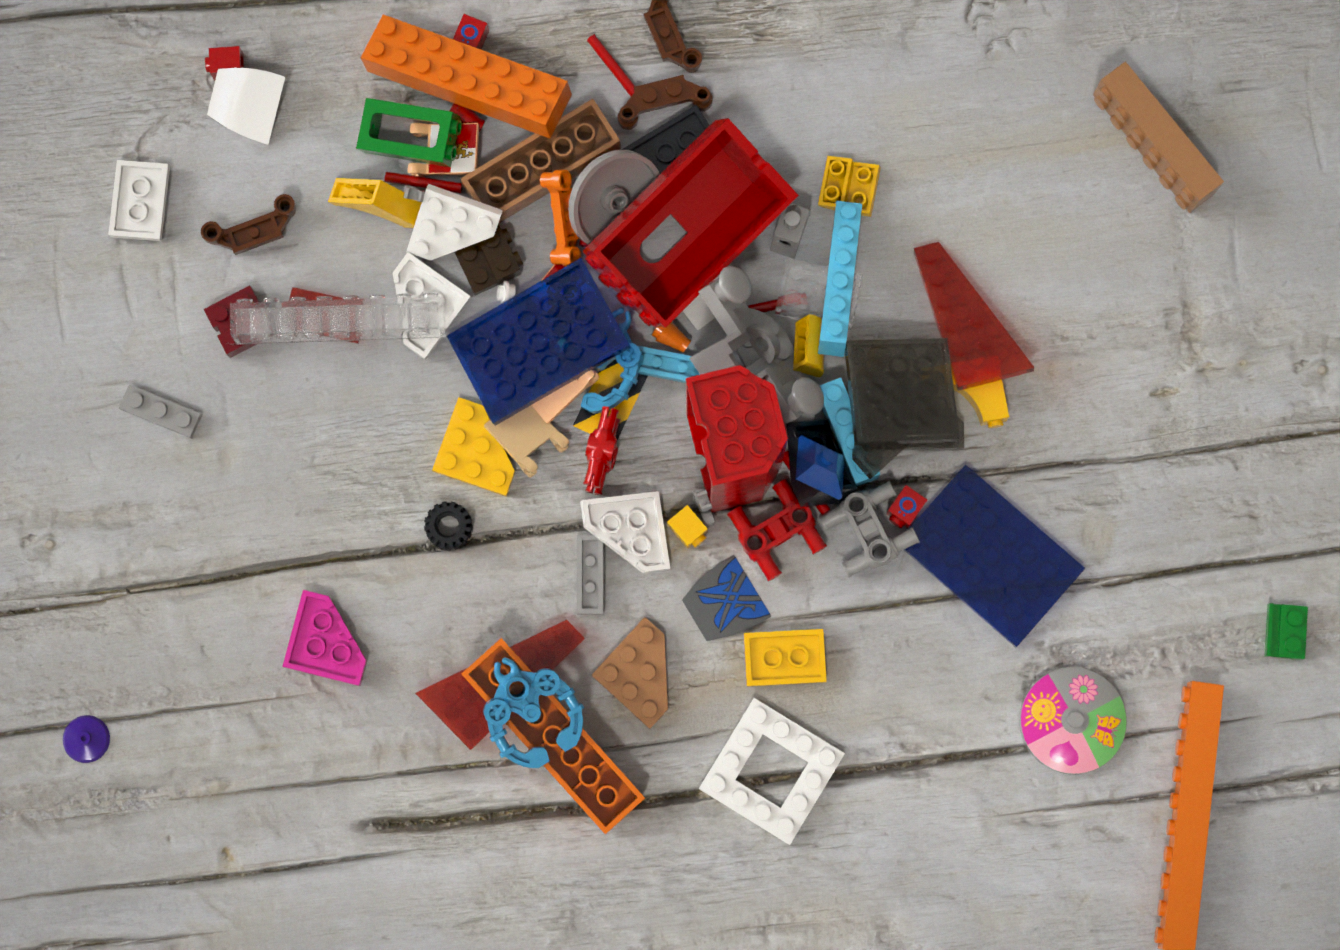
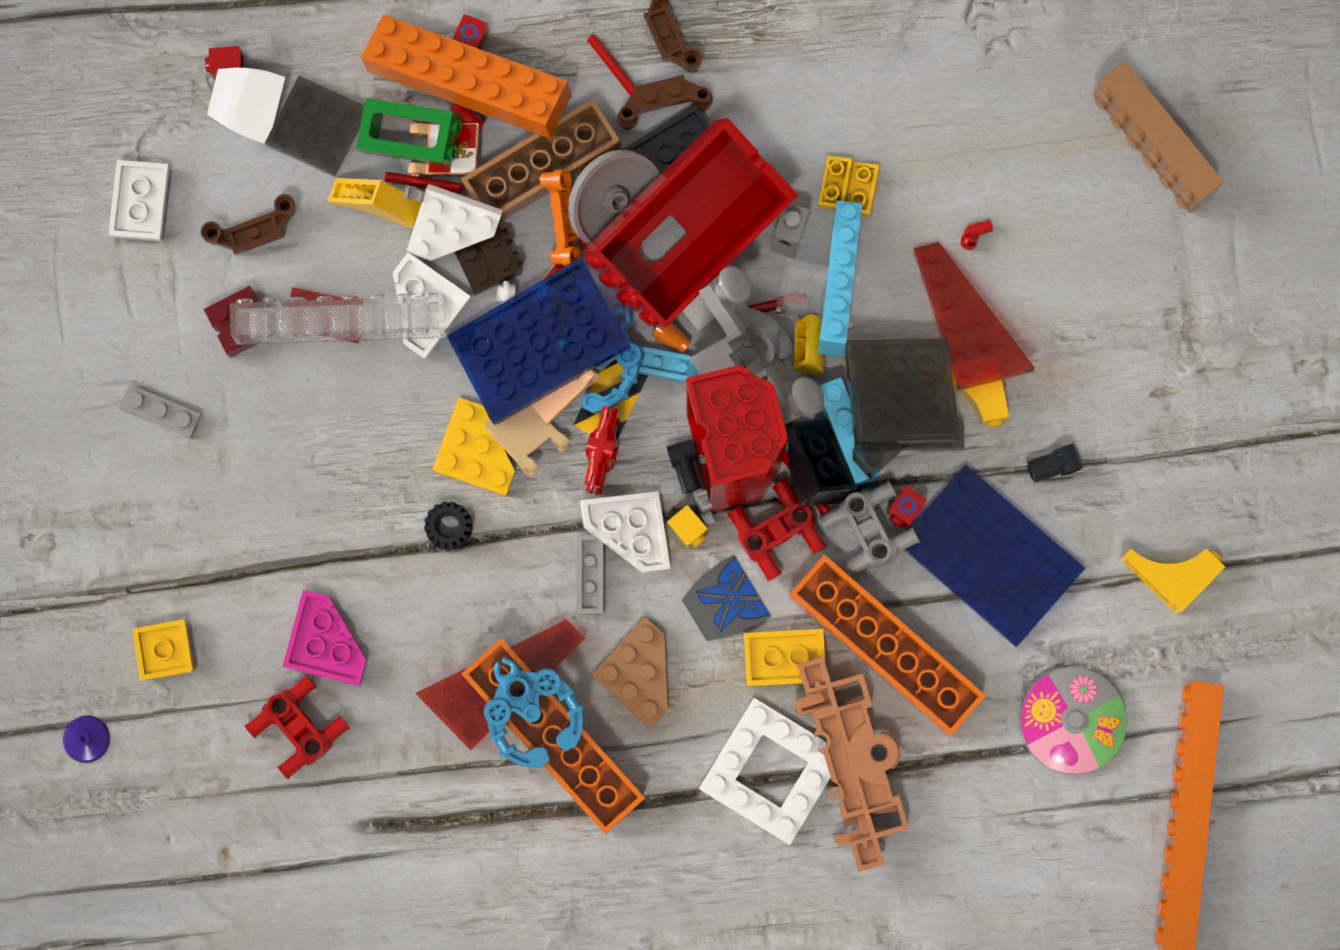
(163, 650): none -> yellow plate
(297, 727): none -> red piece
(316, 126): none -> clear smoke plate
(684, 460): none -> black piece
(820, 467): blue slope -> none
(849, 760): none -> nougat piece
(886, 646): none -> orange brick
(972, 233): none -> red arm
(1060, 462): none -> black piece
(1178, 582): none -> yellow arch
(1286, 631): green plate -> none

